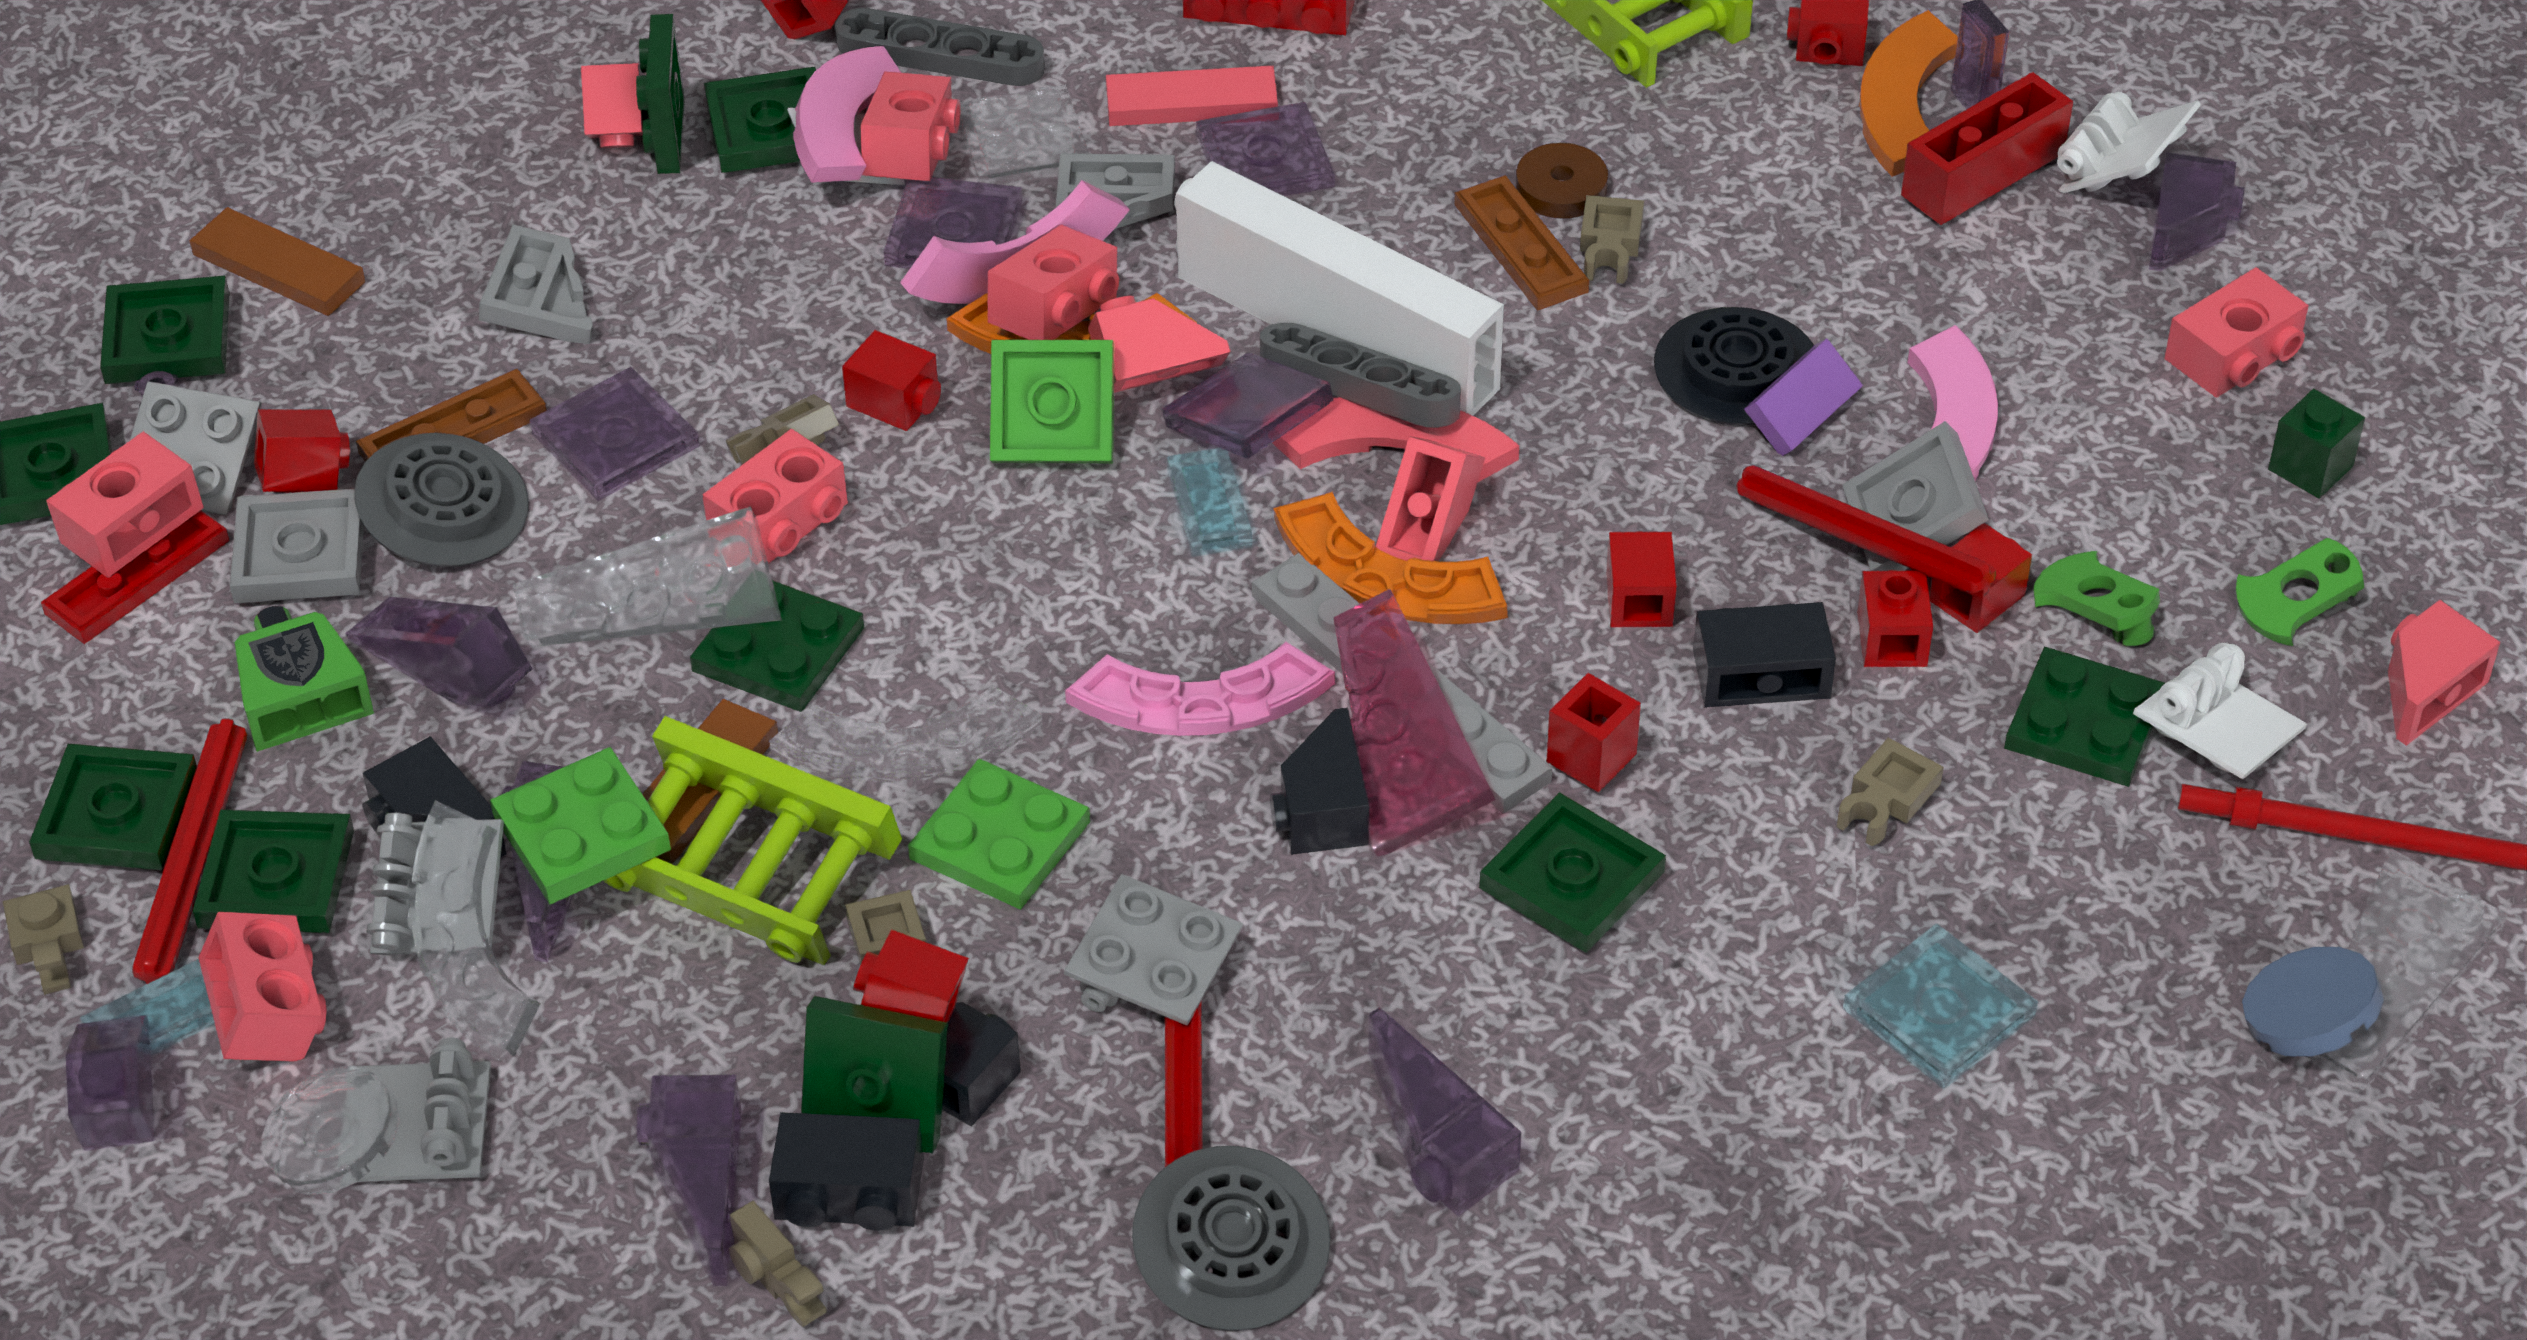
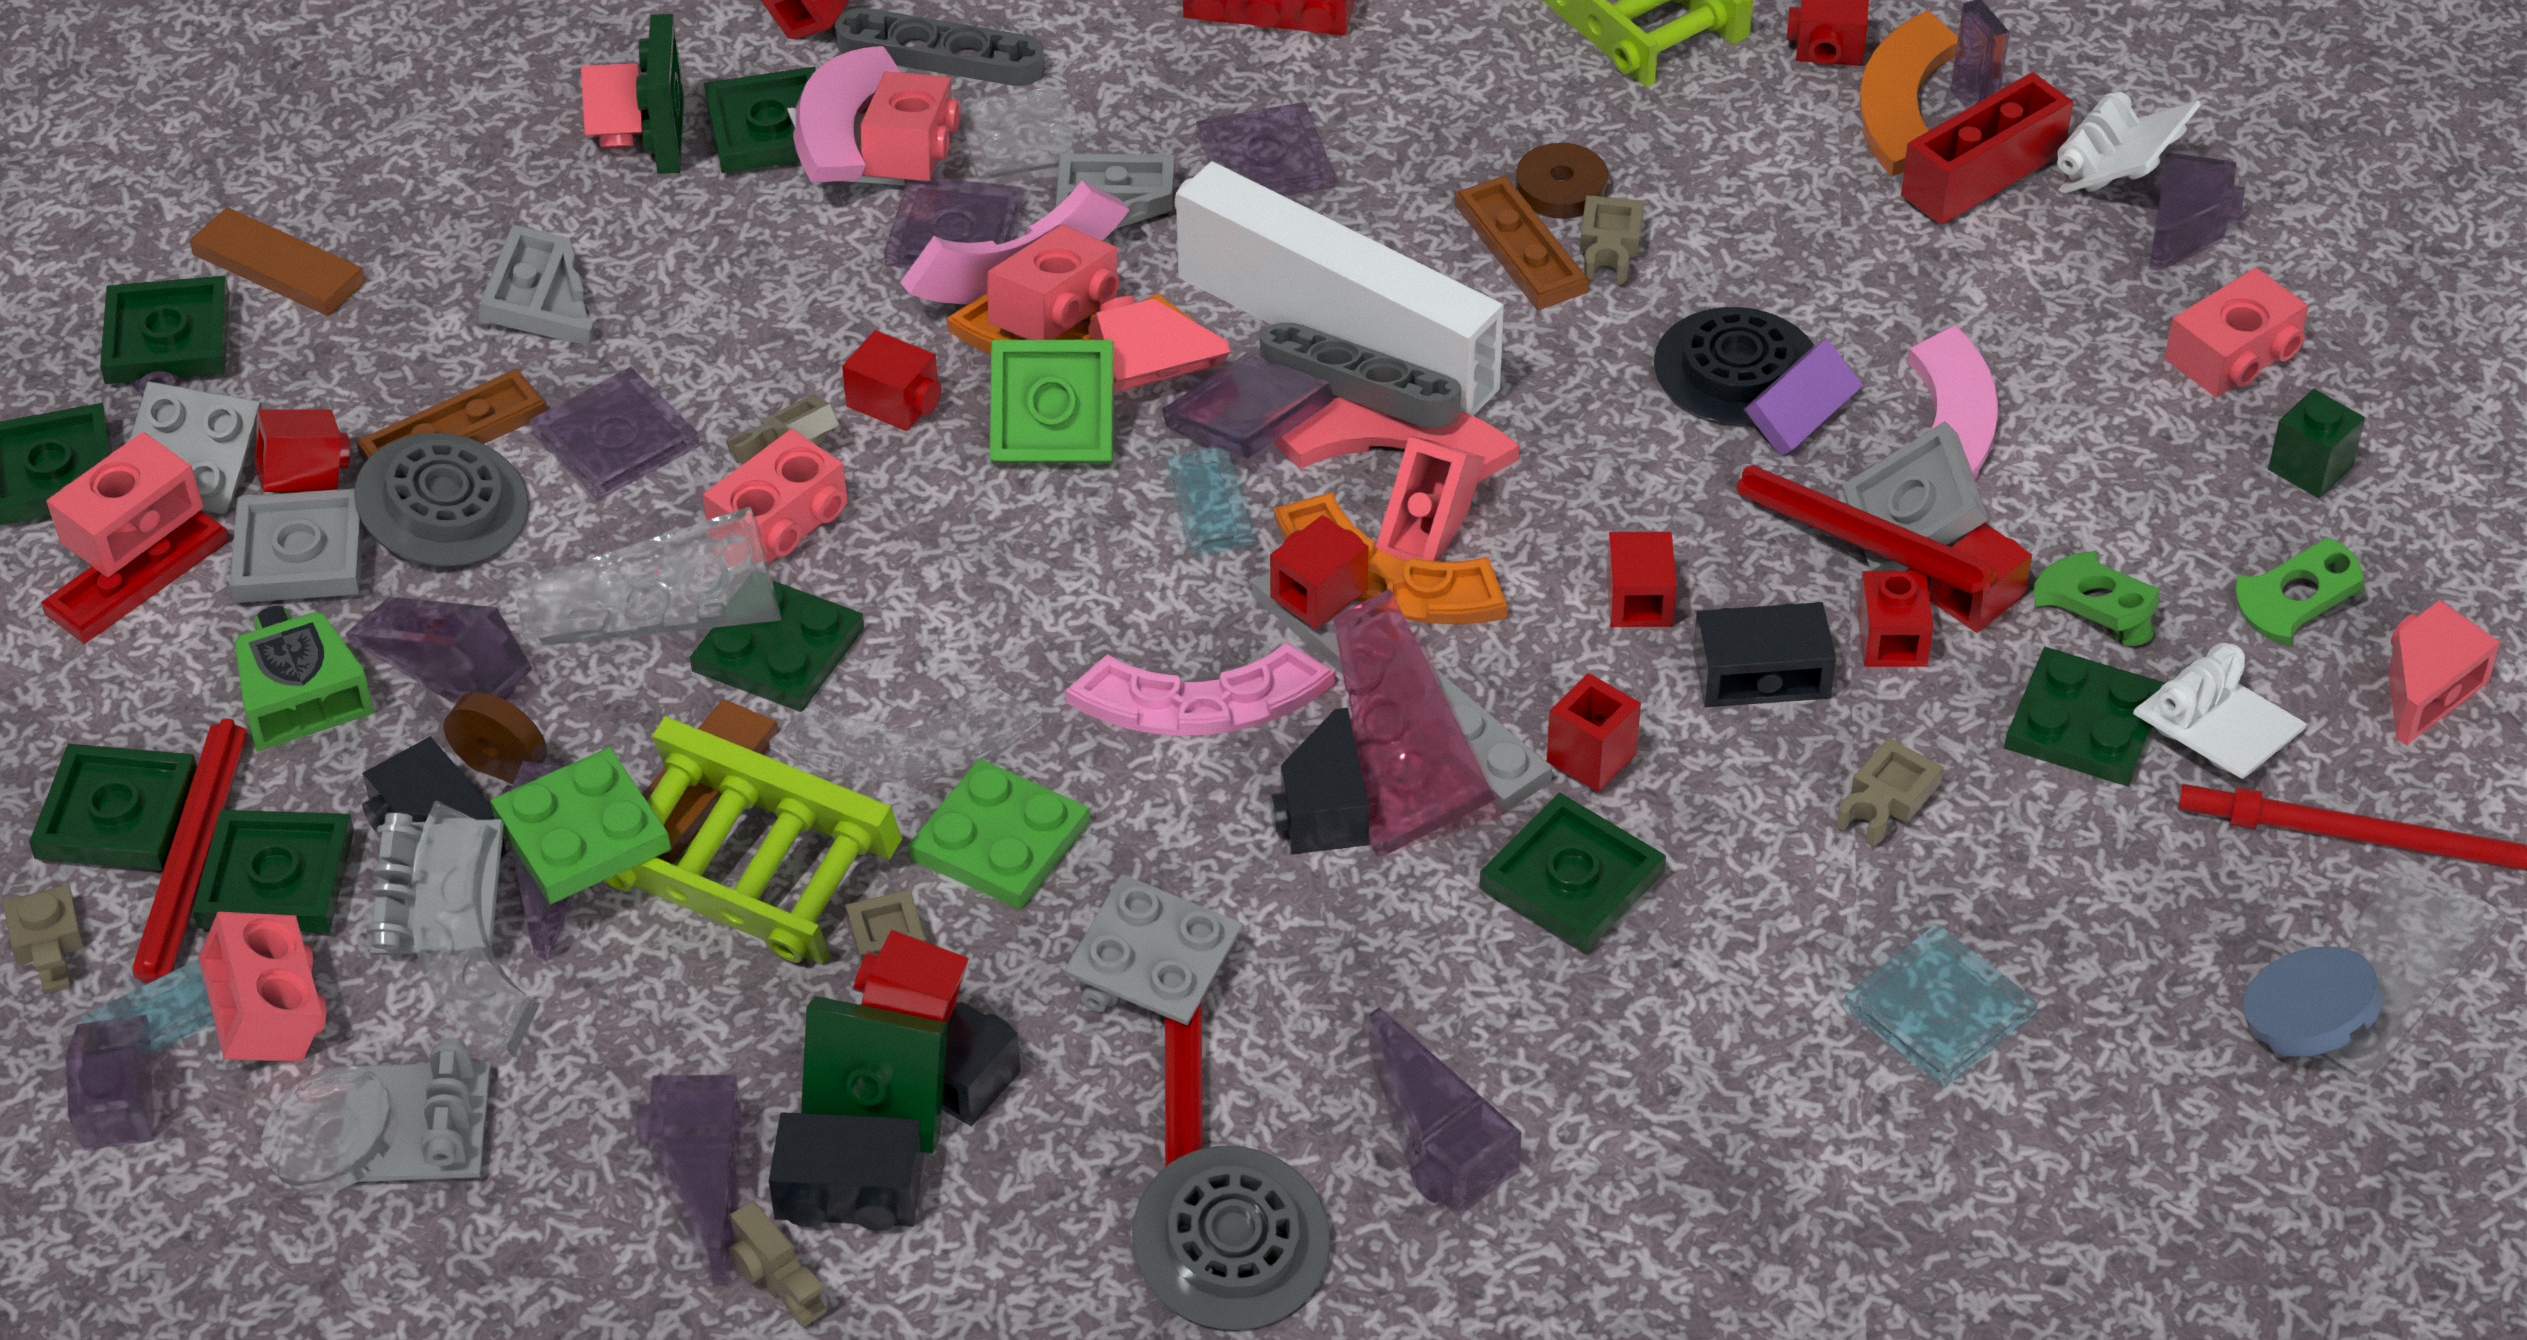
(493, 735): none -> reddish brown piece
(1188, 94): coral tile -> none
(1319, 571): none -> red brick

